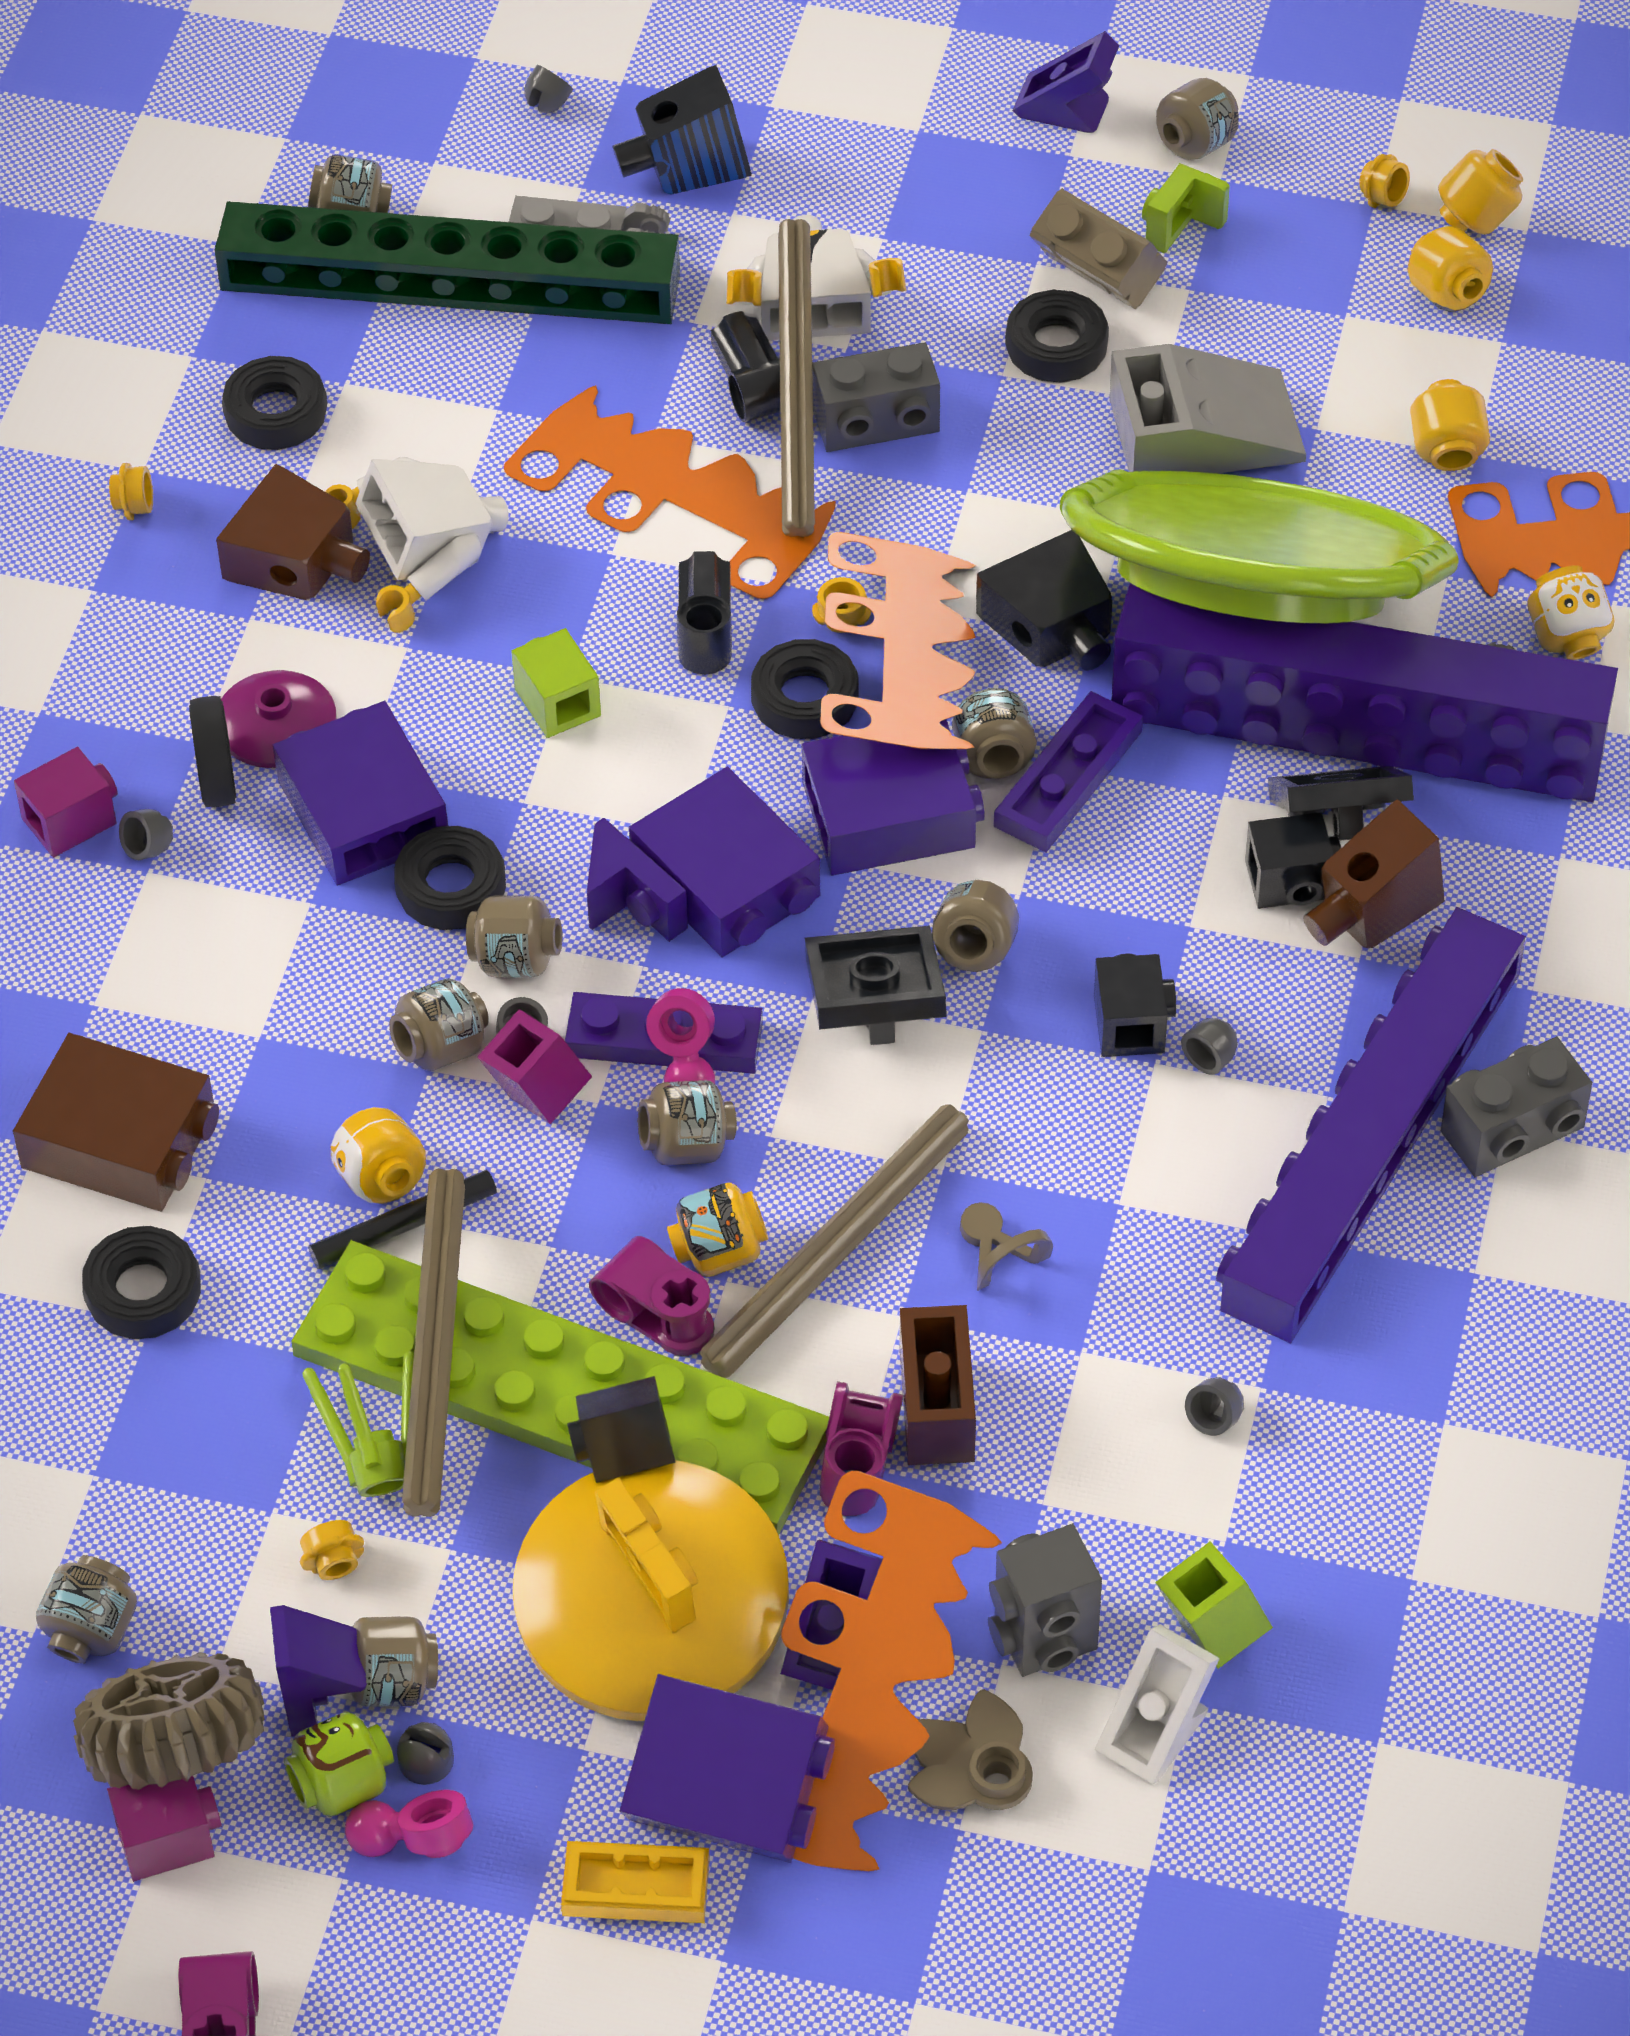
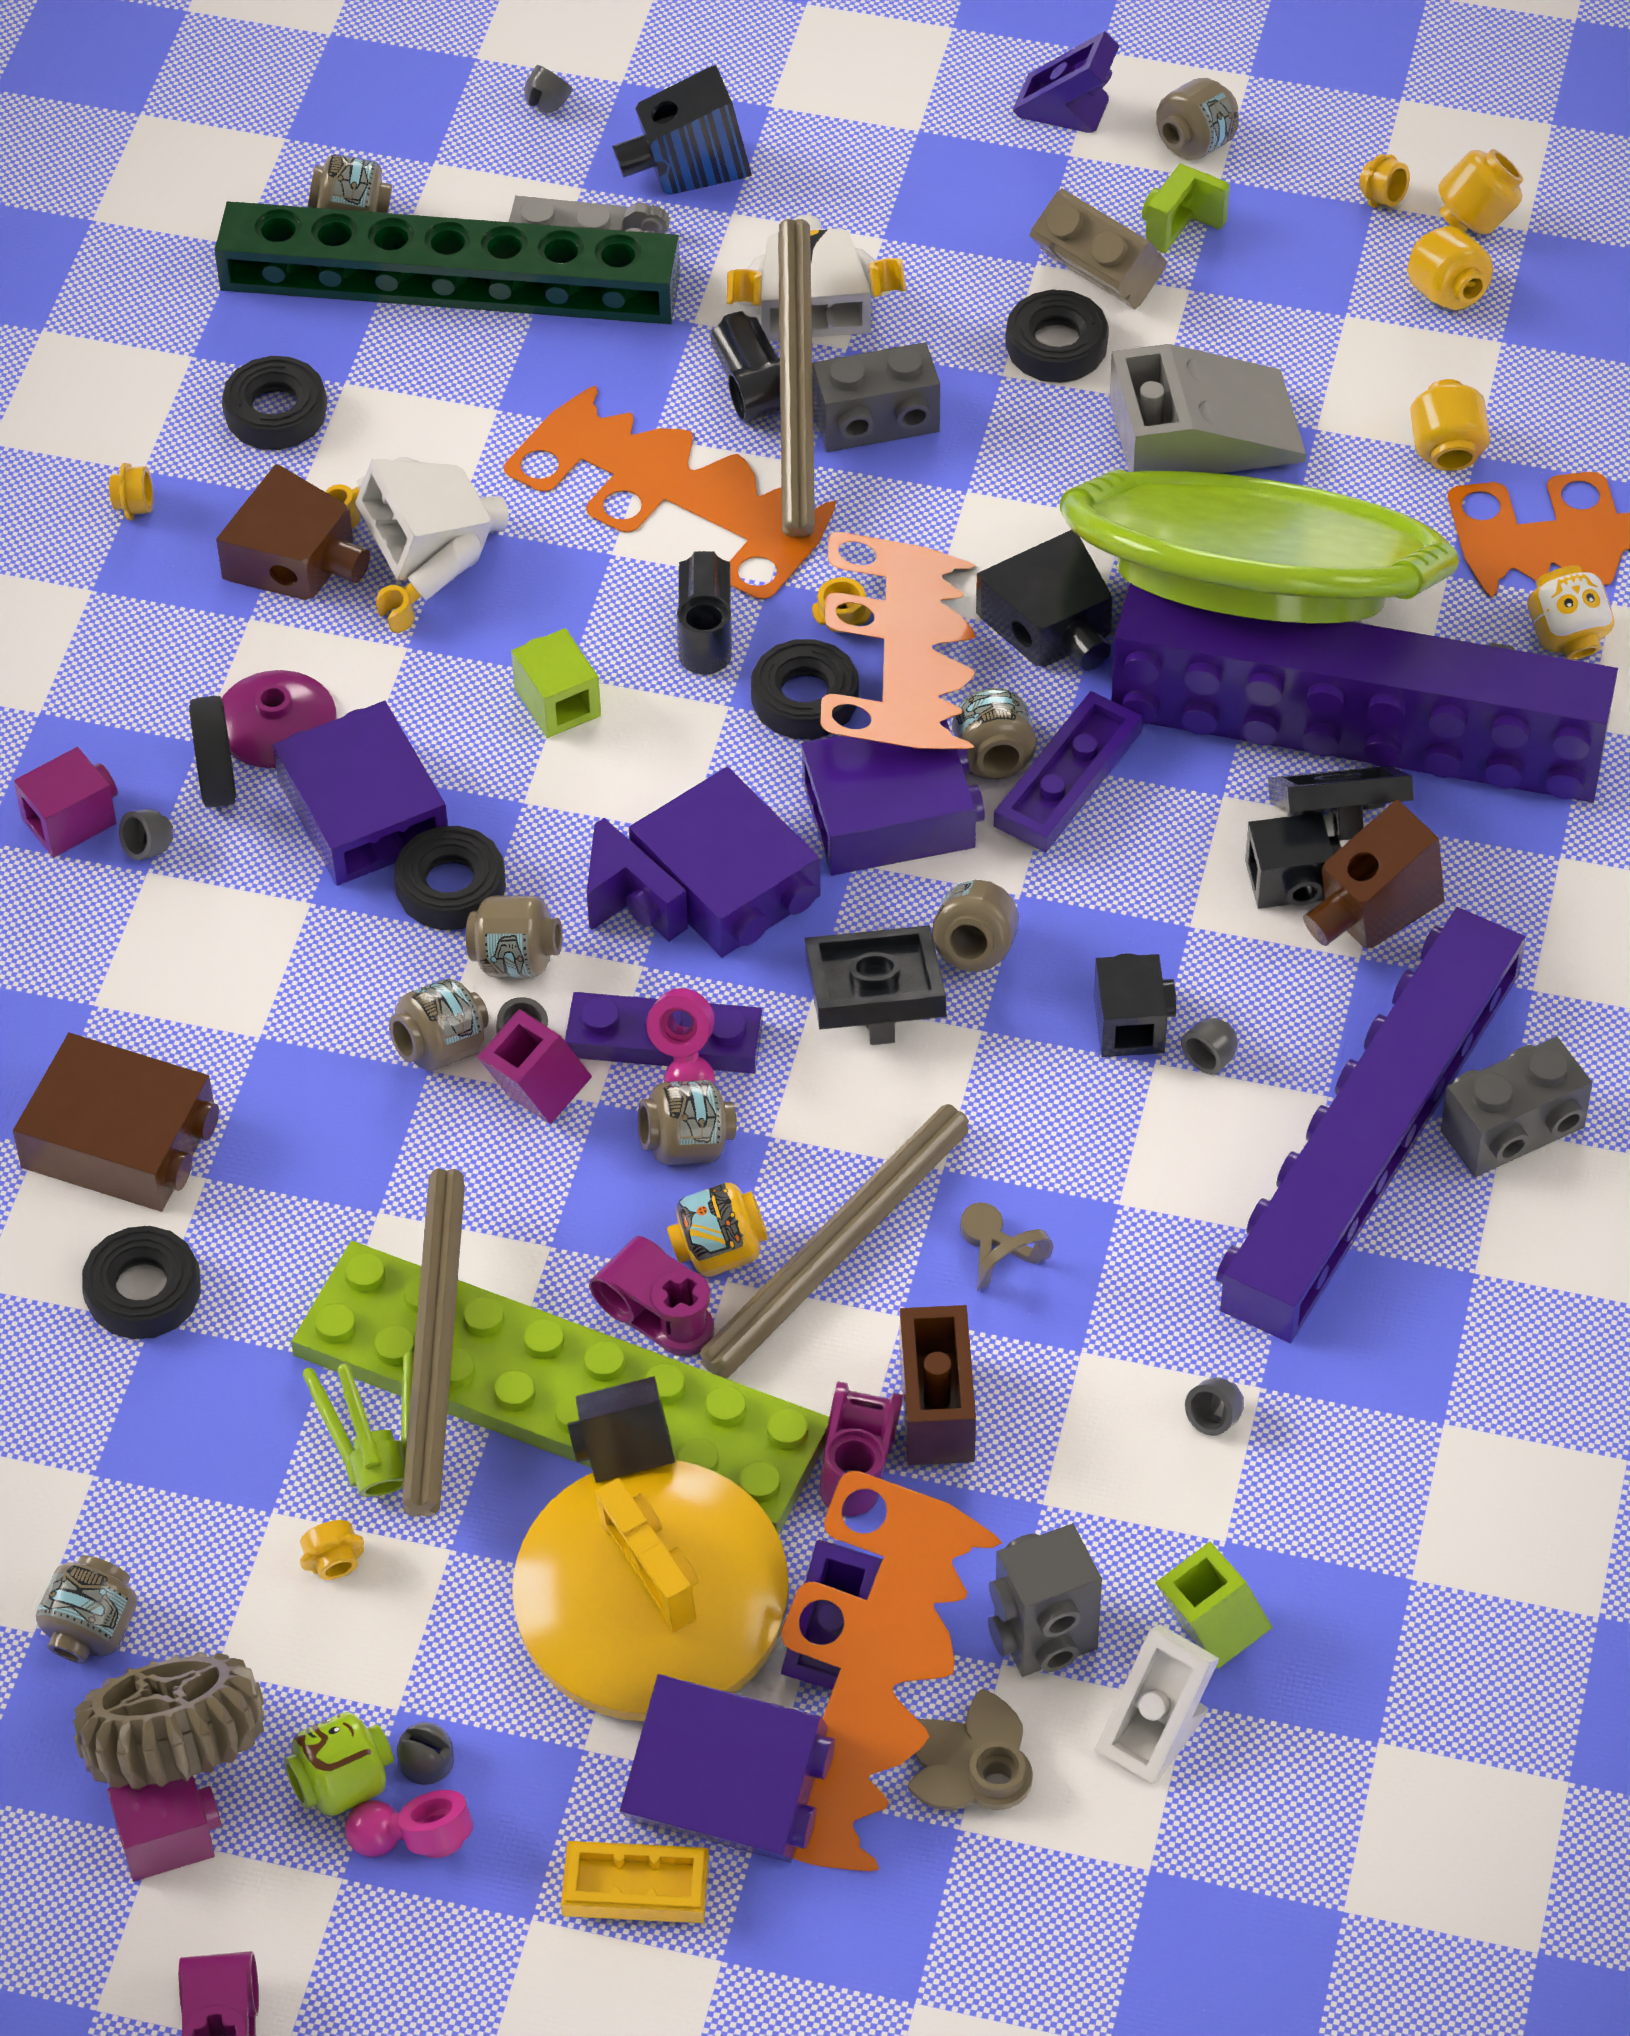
(313, 1662): dark purple slope -> none
(376, 1151): yellow head -> none
(393, 1222): black bar -> none
(397, 1660): dark tan head -> none

